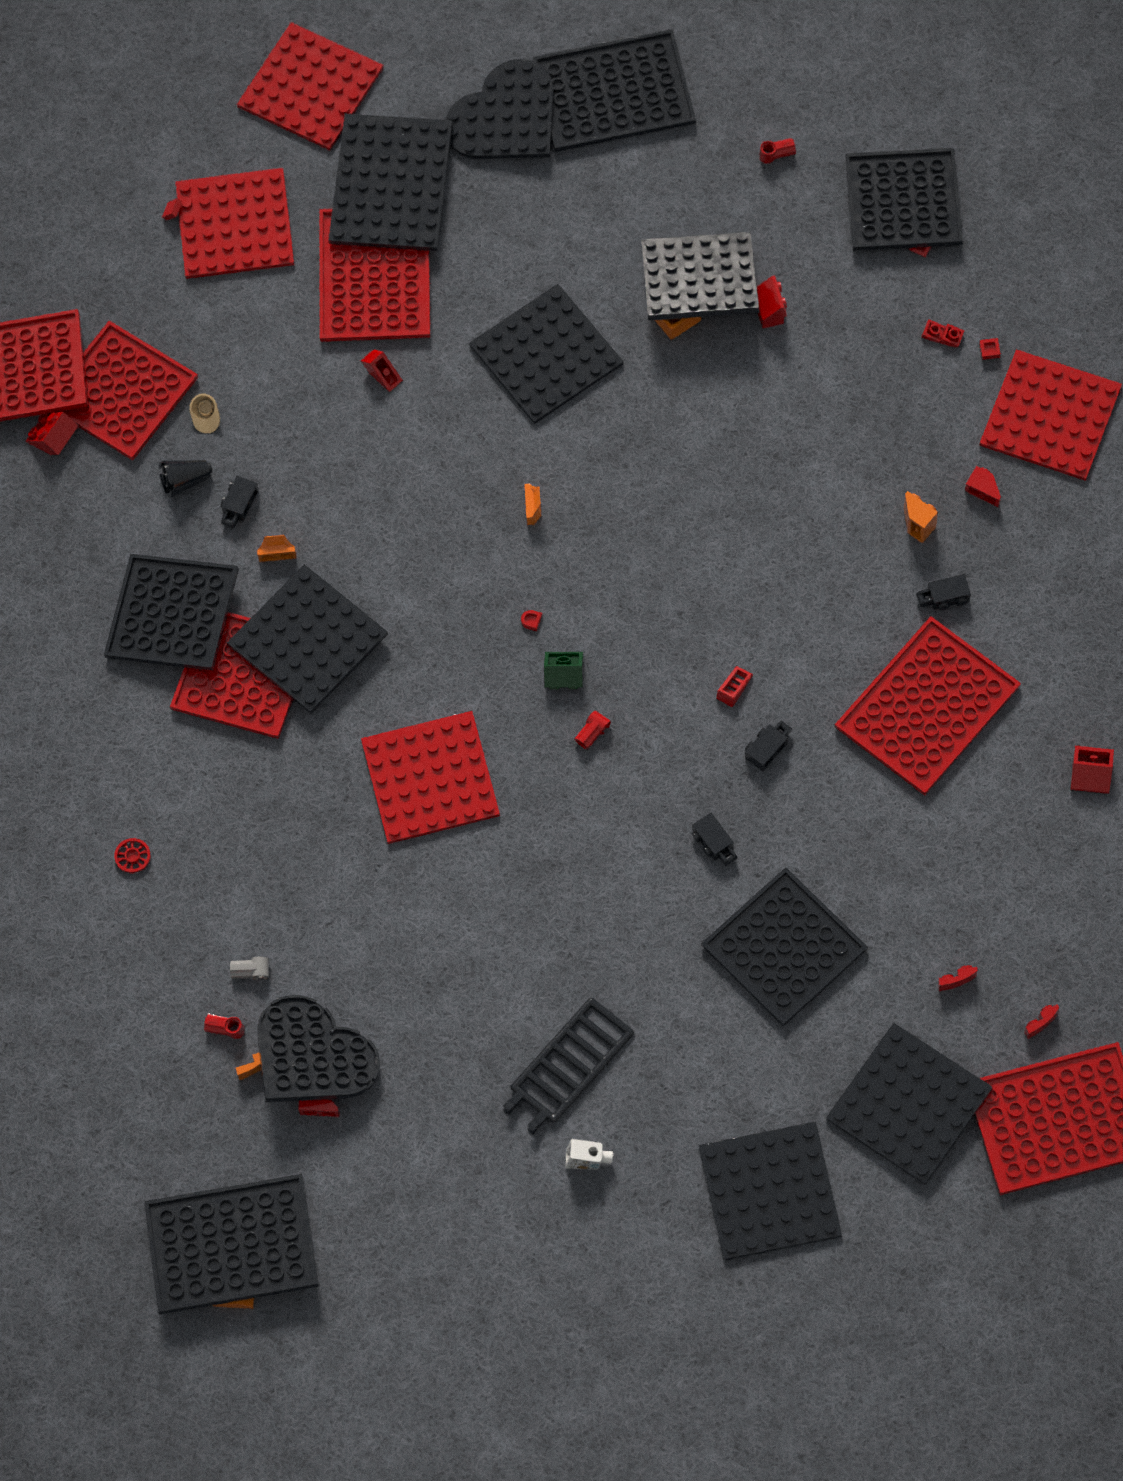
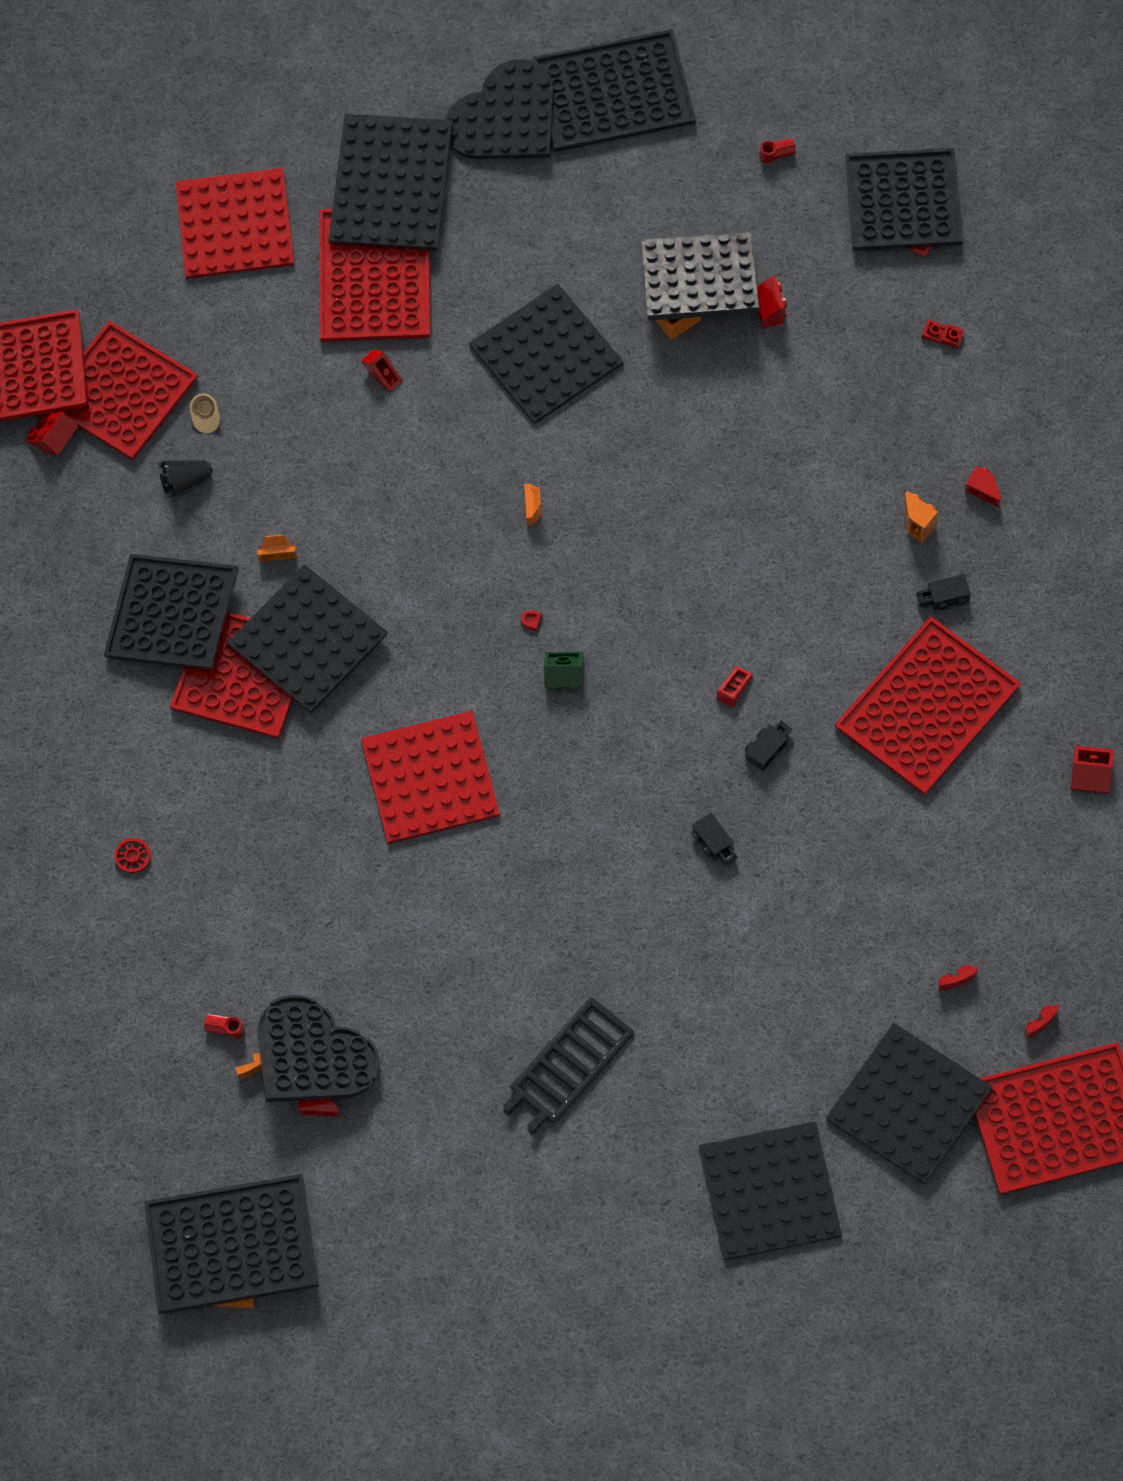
(172, 209): red tile -> none
(238, 501): black brick -> none
(255, 968): light grey piece -> none
(310, 85): red plate -> none
(579, 1155): white torso -> none
(594, 727): red piece -> none
(784, 946): black plate -> none
(989, 348): red plate -> none
(1050, 414): red plate -> none

